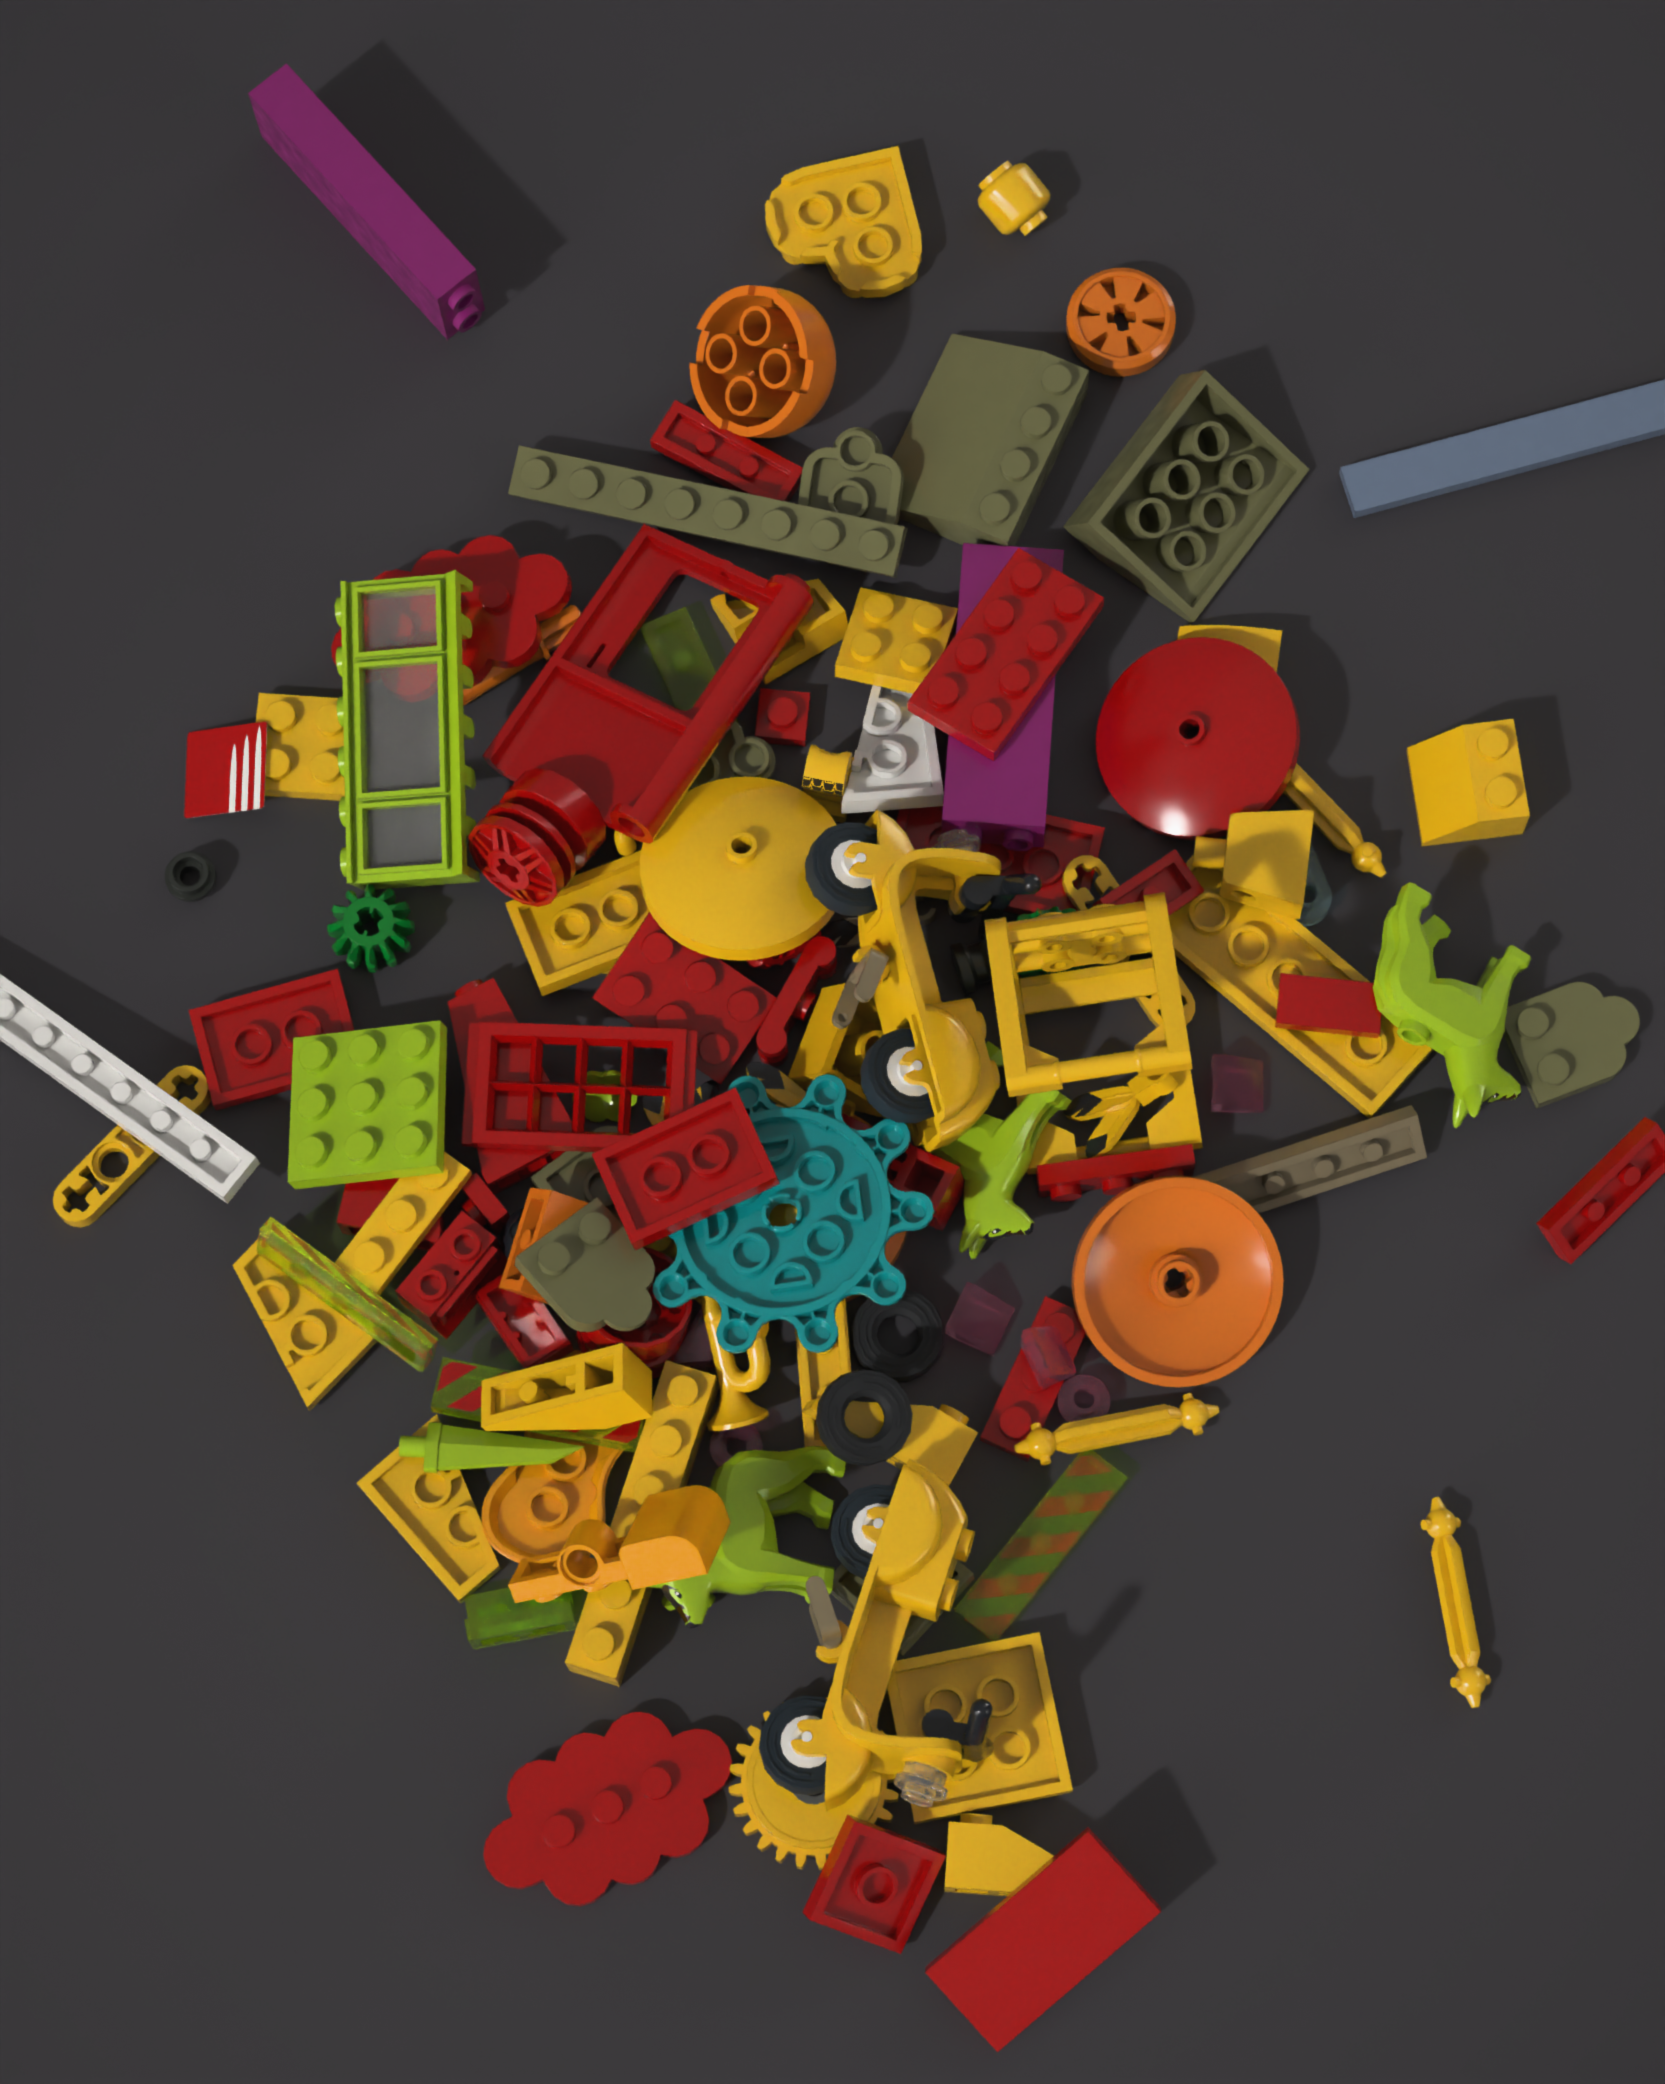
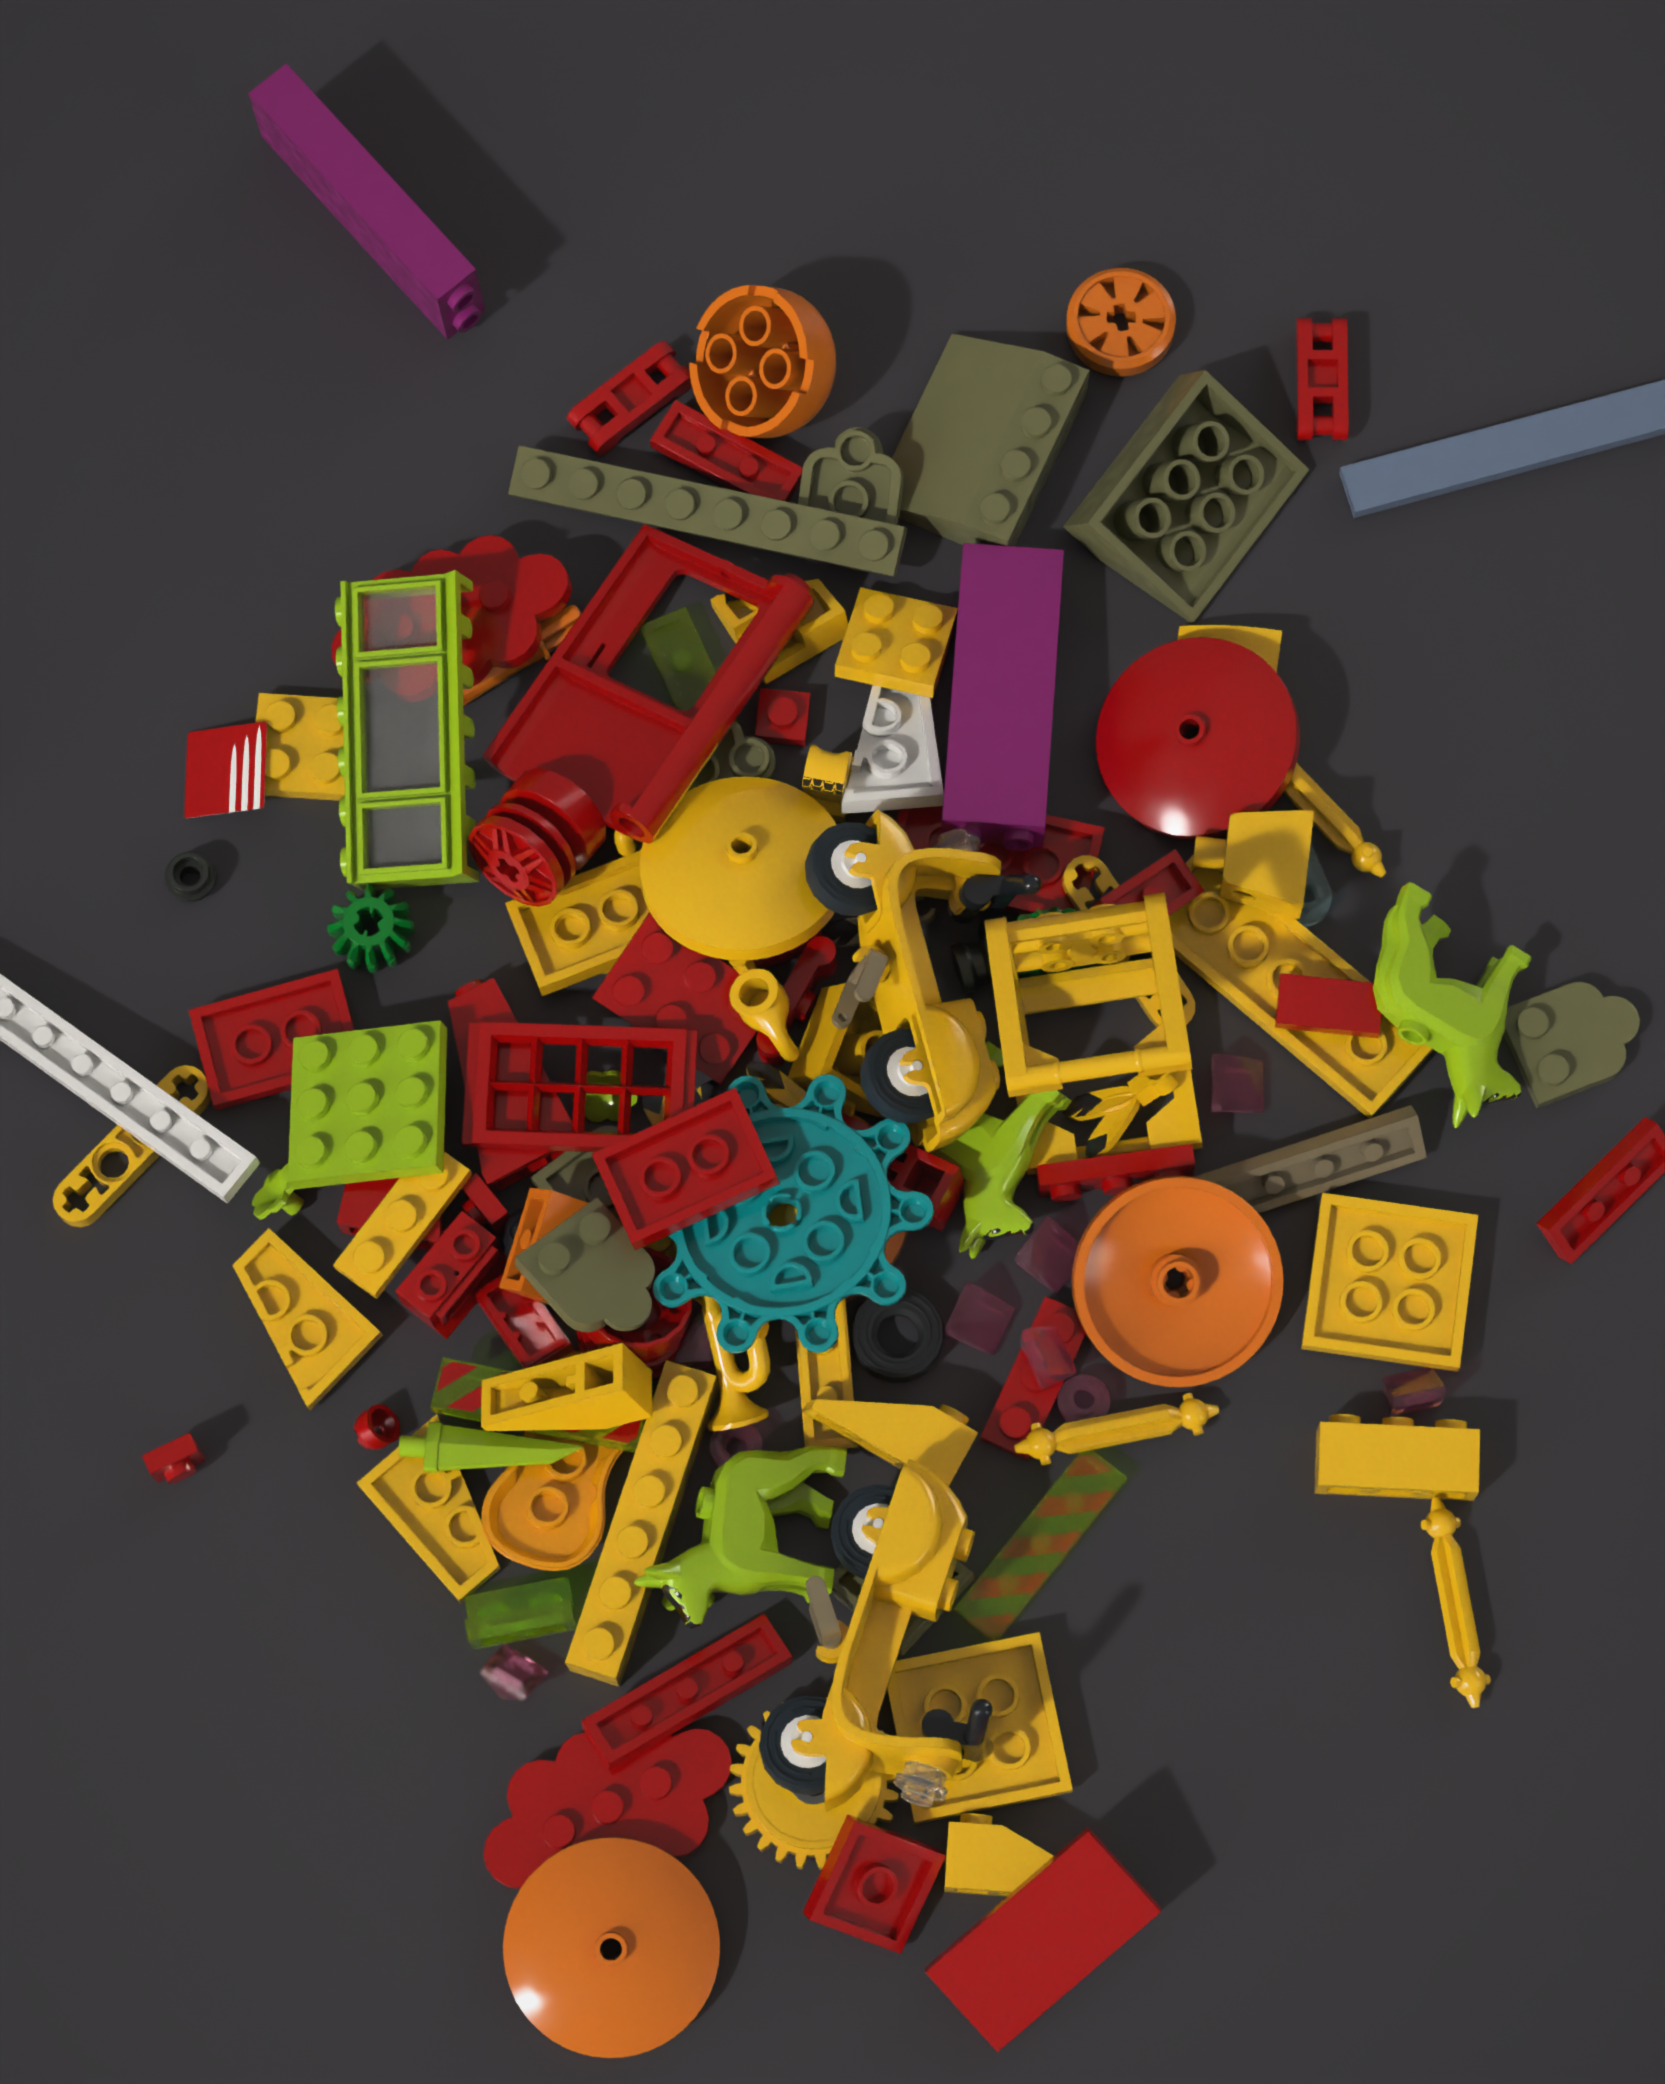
(174, 1460): none -> red plate
(276, 1195): none -> lime plant
(346, 1295): clear neon green tile -> none
(372, 1418): none -> red hinge
(512, 1674): none -> clear pink slope
(624, 1894): none -> orange dish
(630, 397): none -> red plate
(668, 1542): light orange plate -> none
(686, 1692): none -> red plate
(763, 1005): none -> yellow piece
(832, 1412): black tyre -> none
(851, 218): yellow plate -> none
(1005, 654): red plate -> none
(1014, 198): yellow head -> none
(1048, 1255): none -> clear pink slope
(1322, 378): none -> red plate
(1390, 1282): none -> yellow plate
(1397, 1458): none -> yellow brick
(1413, 1391): none -> slope
(1469, 784): yellow slope -> none

